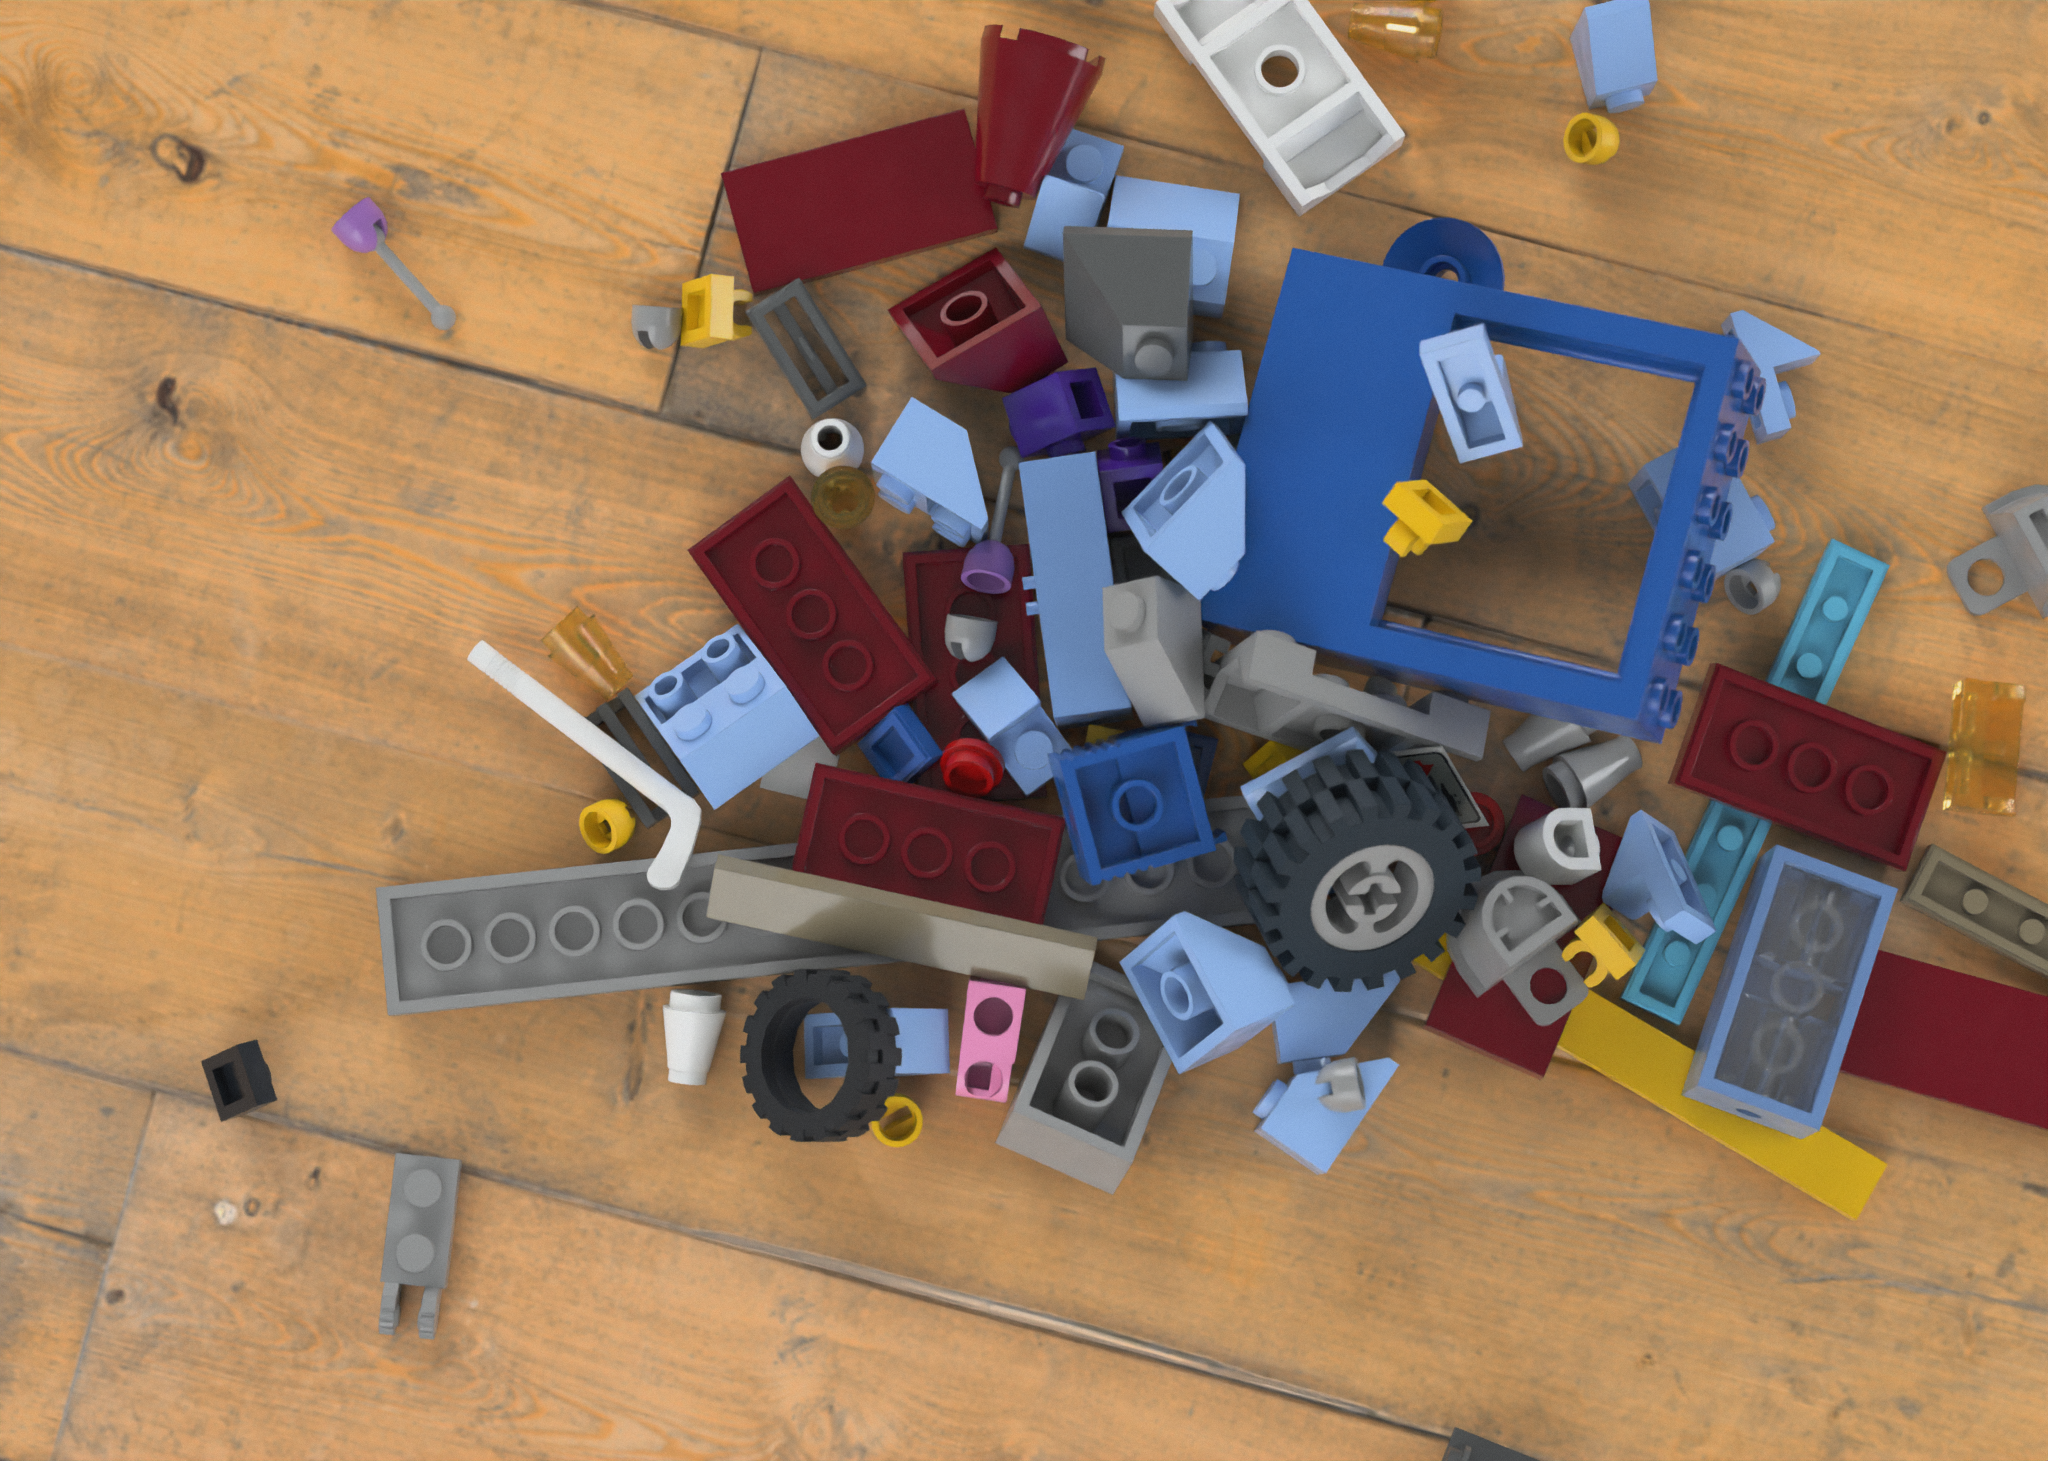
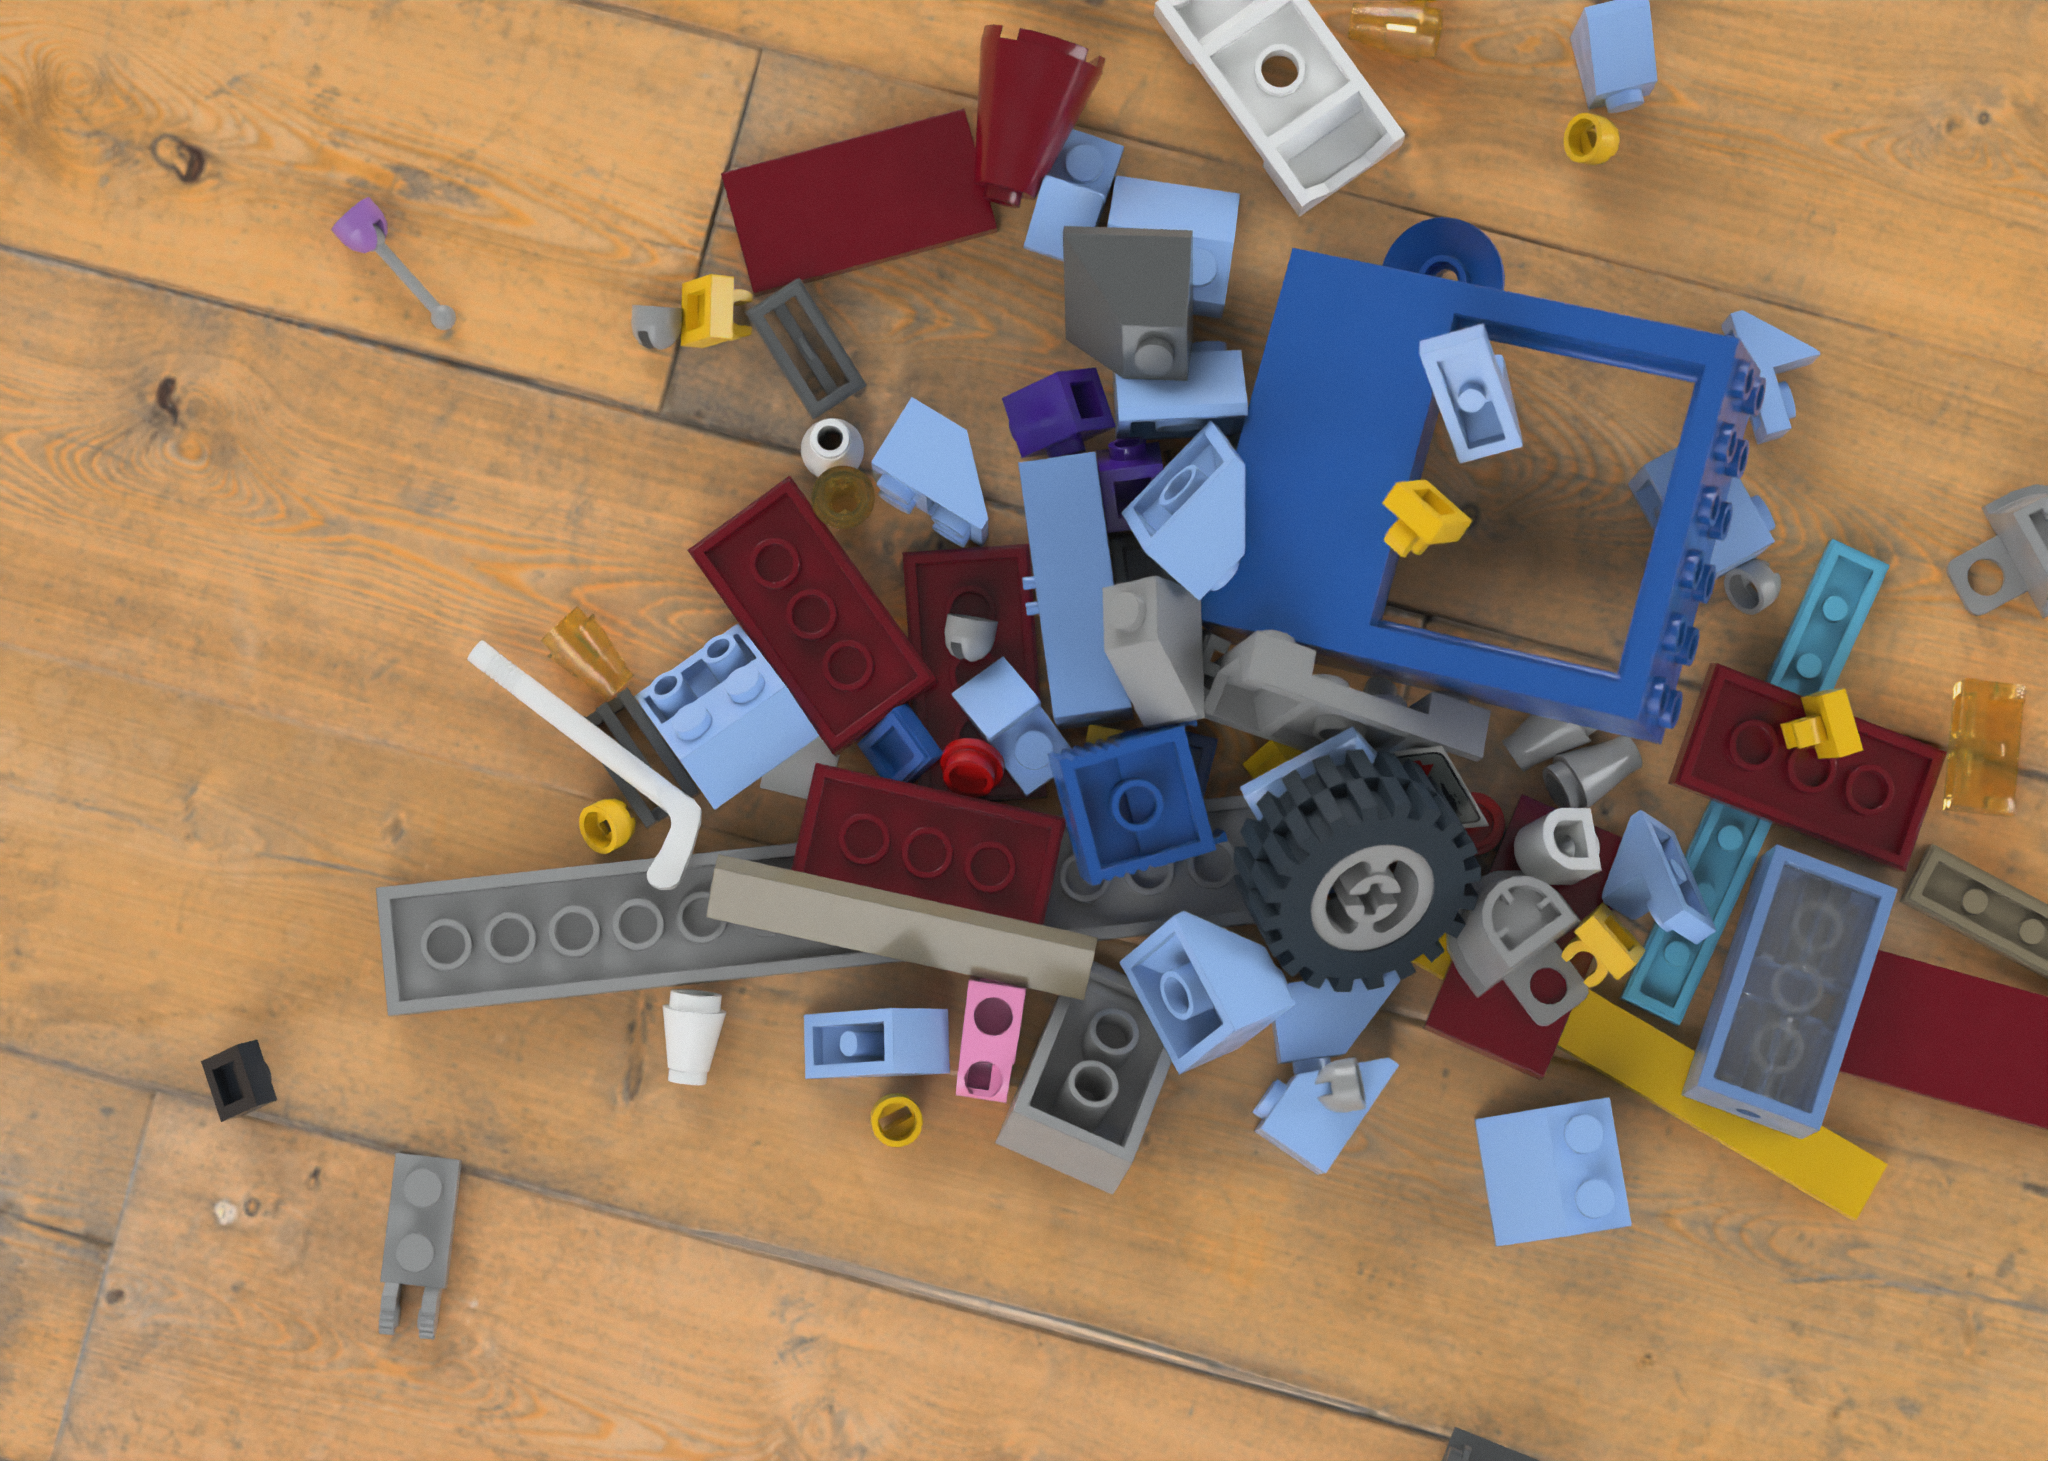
(771, 1059): black tyre -> none
(981, 328): dark red slope -> none
(990, 563): medium lavender hinge -> none
(1552, 1172): none -> light blue slope
(1827, 725): none -> yellow tile

